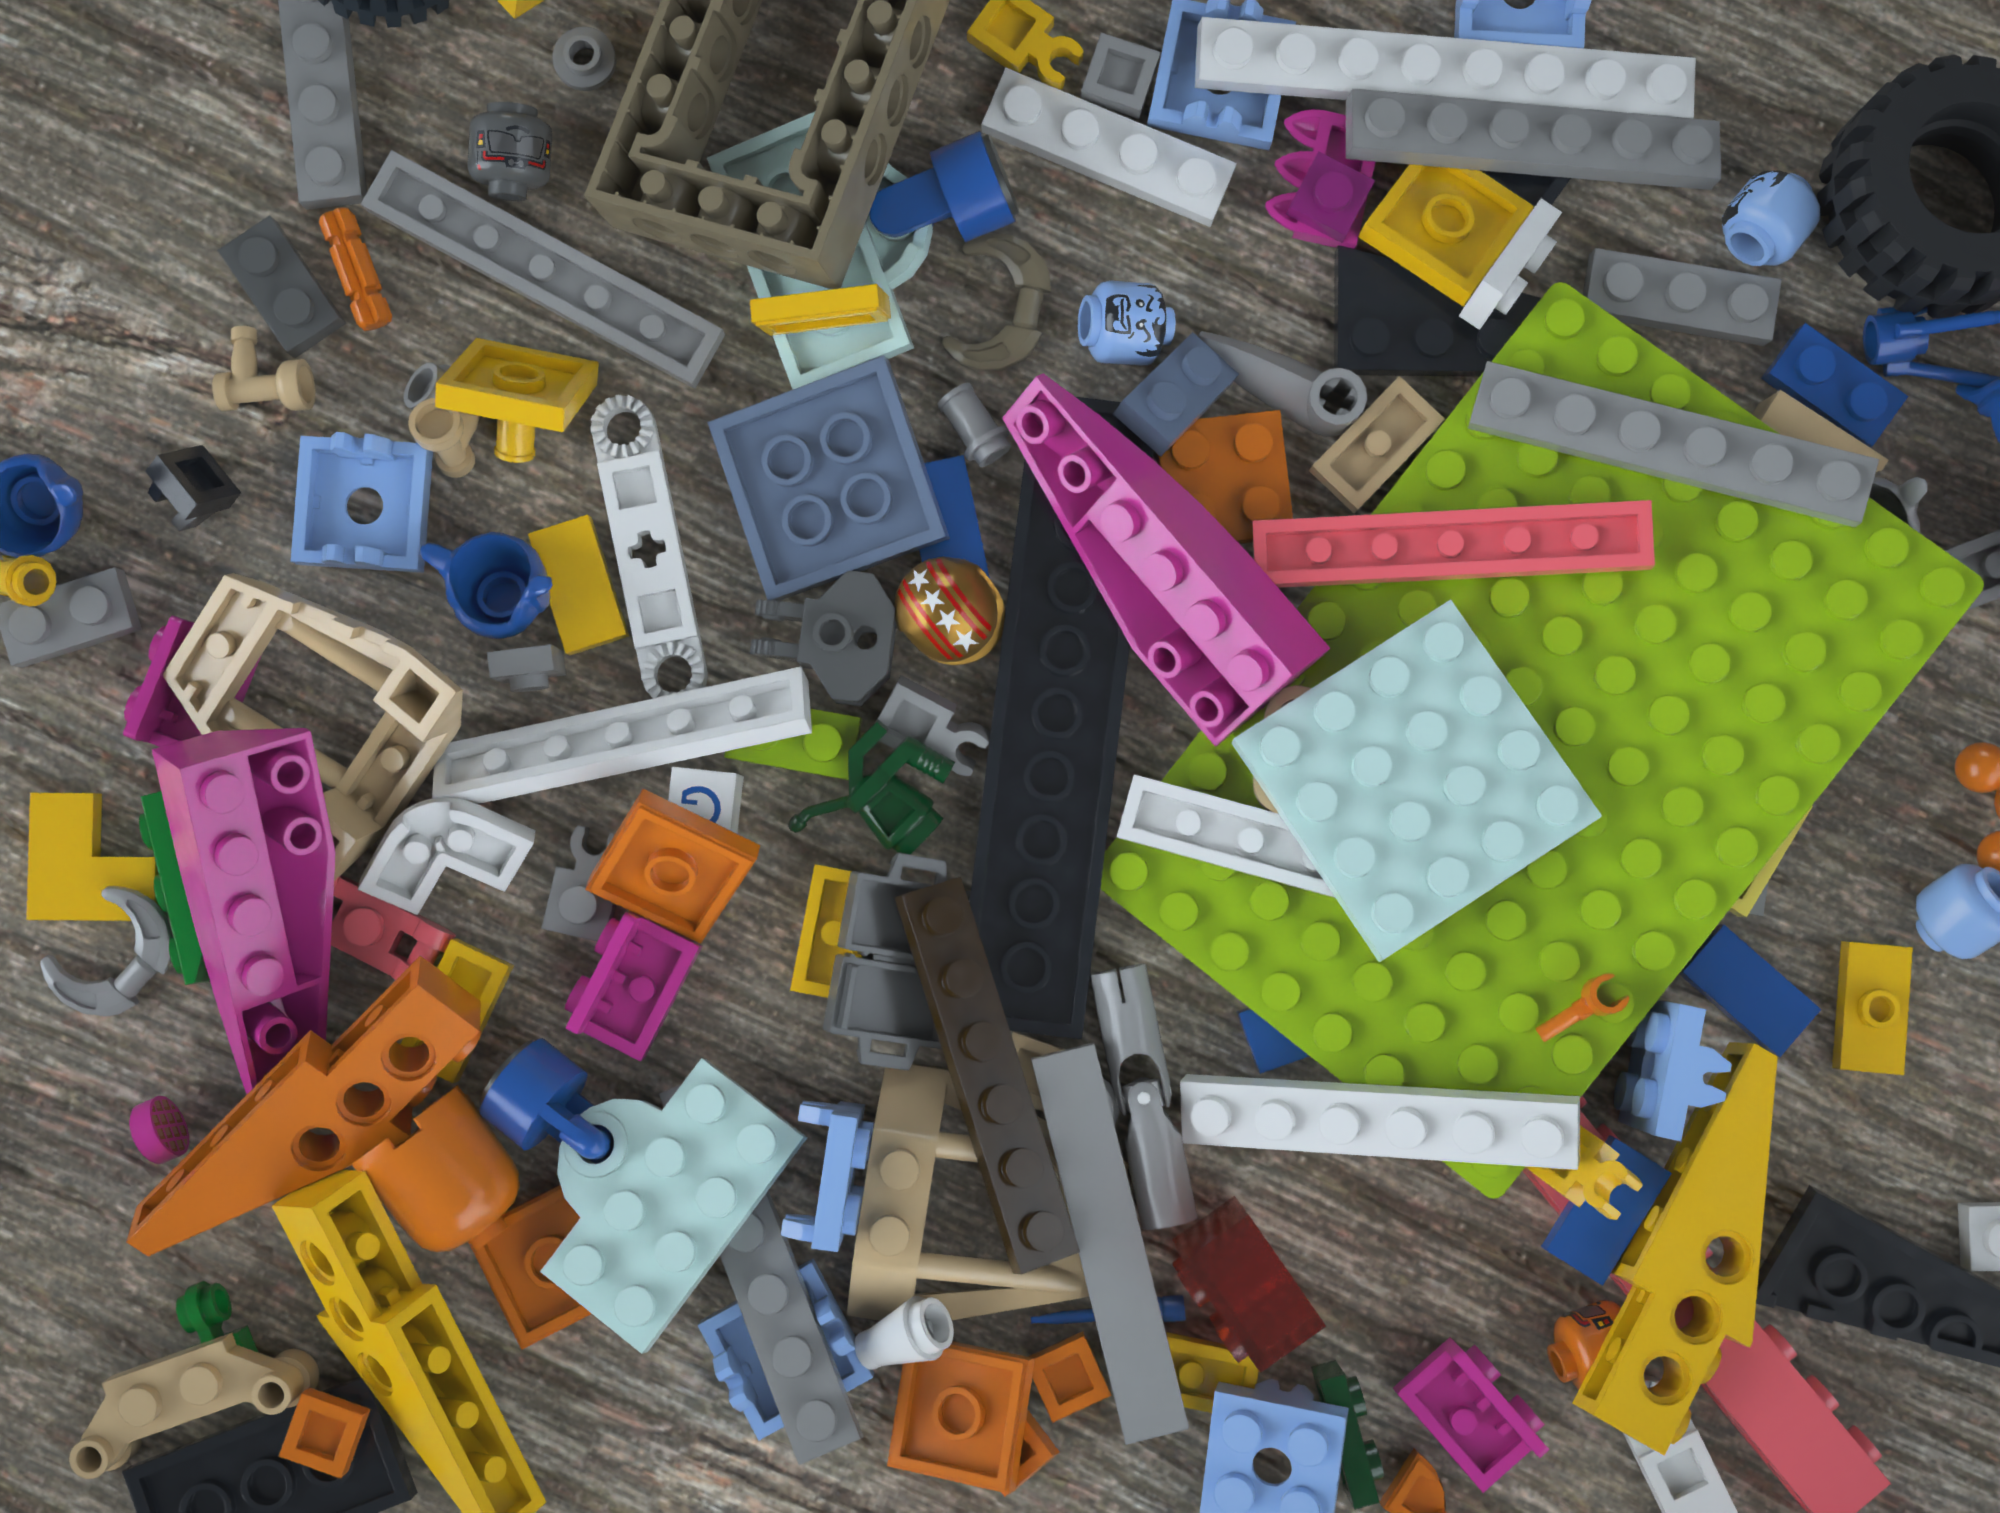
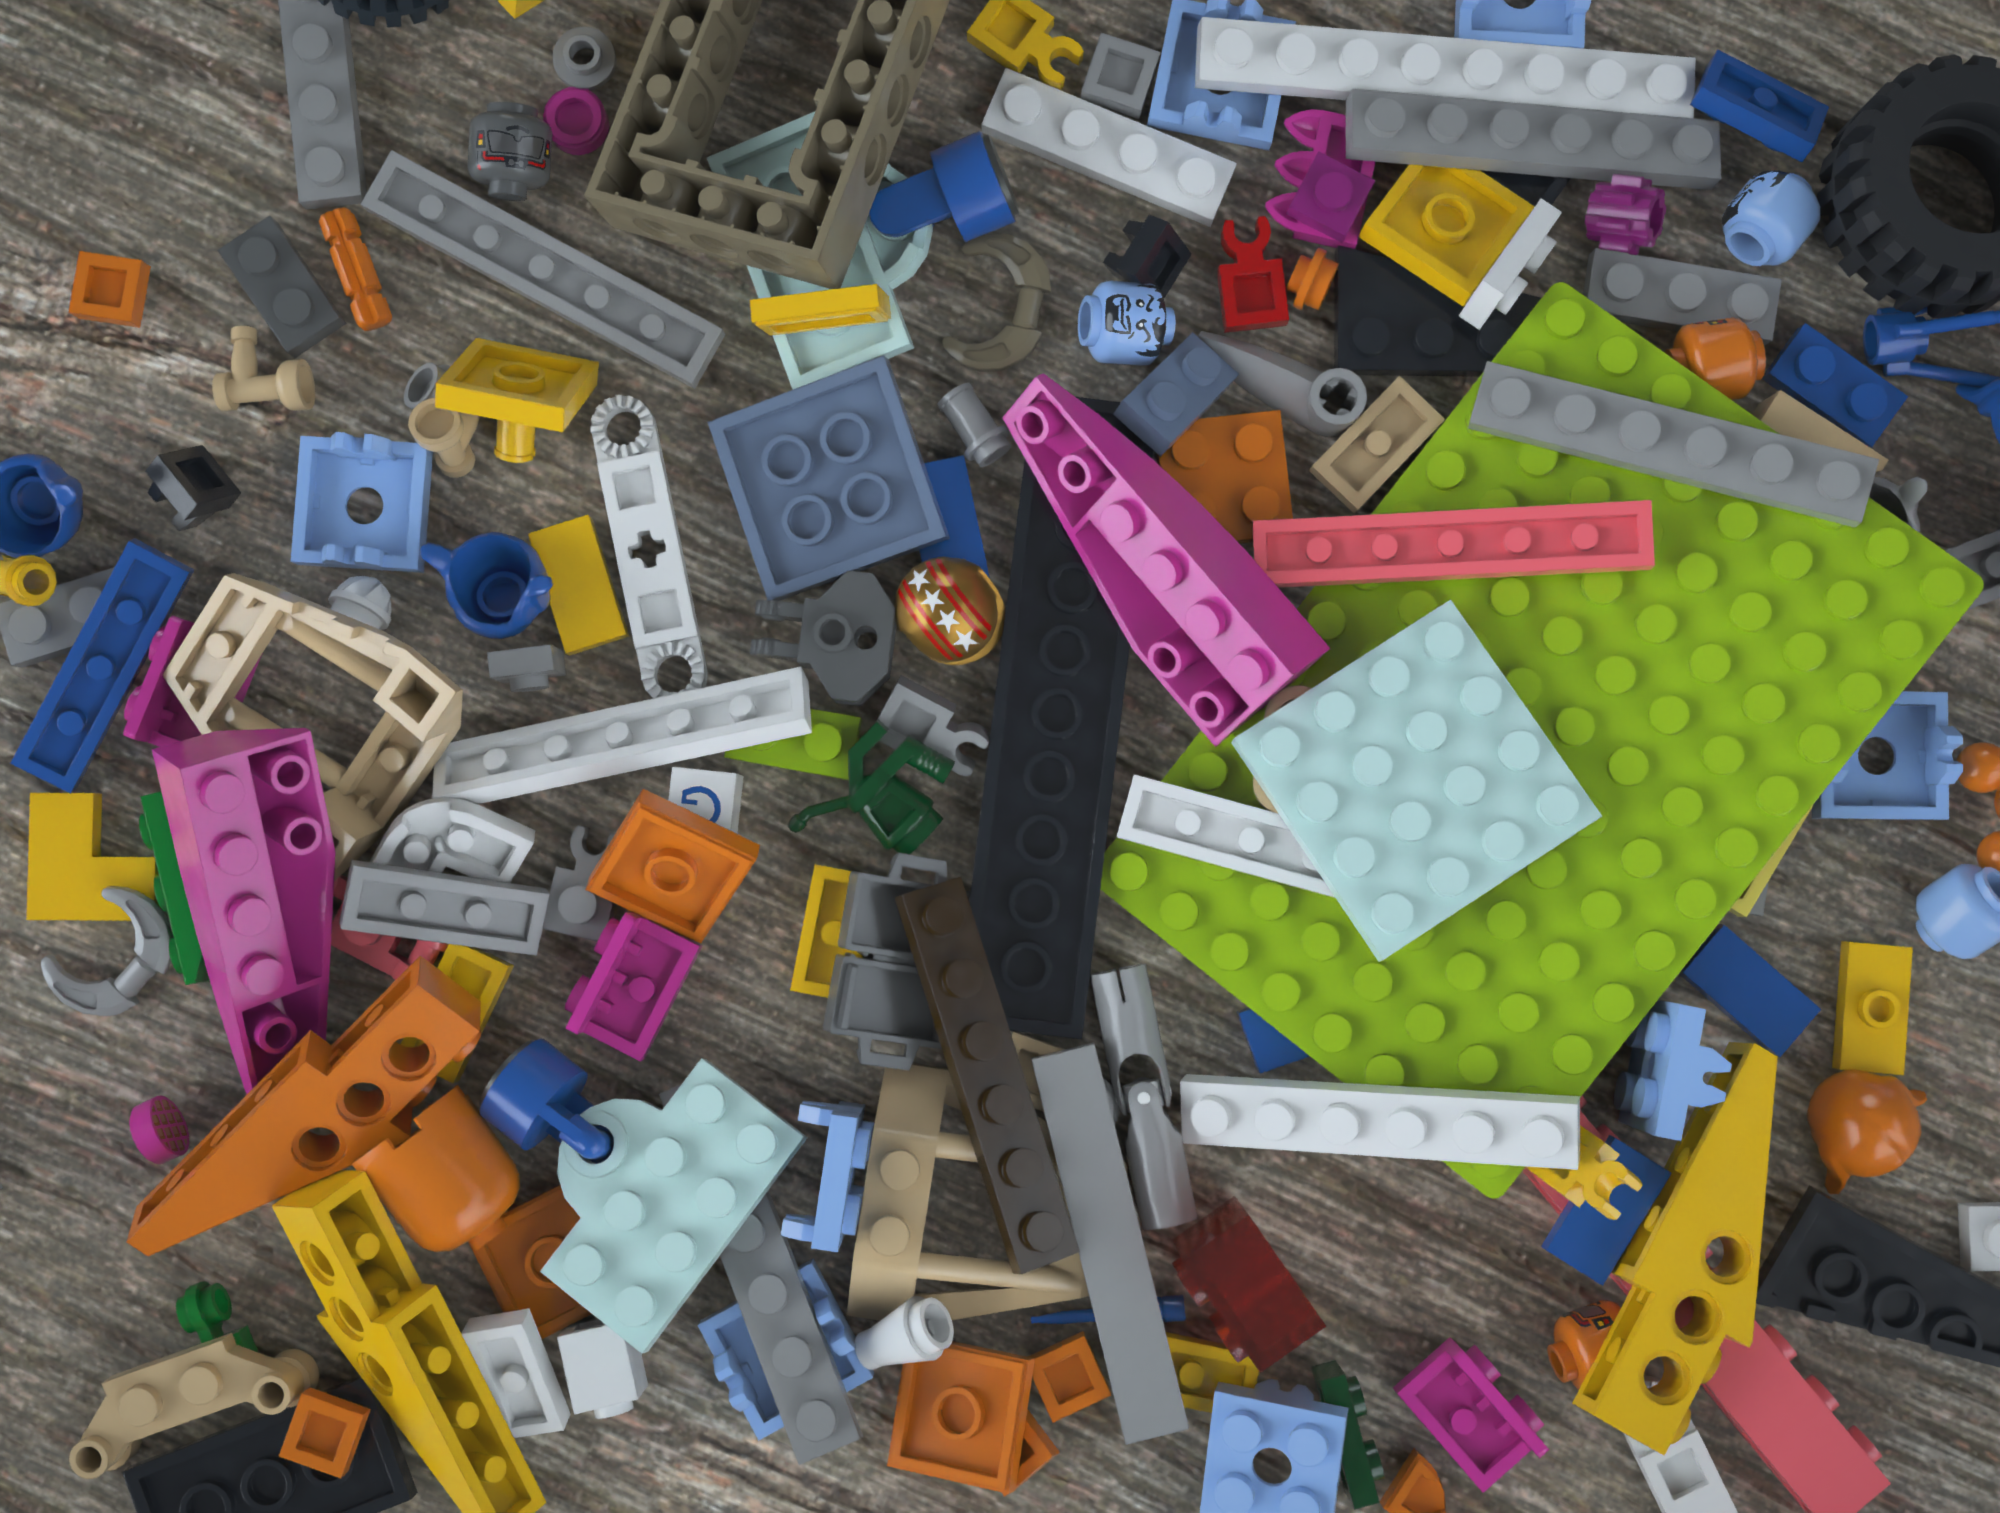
(102, 665): none -> blue plate
(109, 289): none -> orange plate
(363, 600): none -> white plate
(443, 908): none -> light grey plate
(517, 1371): none -> white plate
(576, 120): none -> dark pink tile
(600, 1369): none -> white brick
(1153, 255): none -> black tile
(1251, 287): none -> red plate
(1312, 279): none -> orange plate
(1581, 1009): orange hand -> none
(1625, 214): none -> magenta gear
(1721, 354): none -> orange head
(1759, 106): none -> blue plate
(1863, 1125): none -> orange hair
(1920, 772): none -> light blue piece

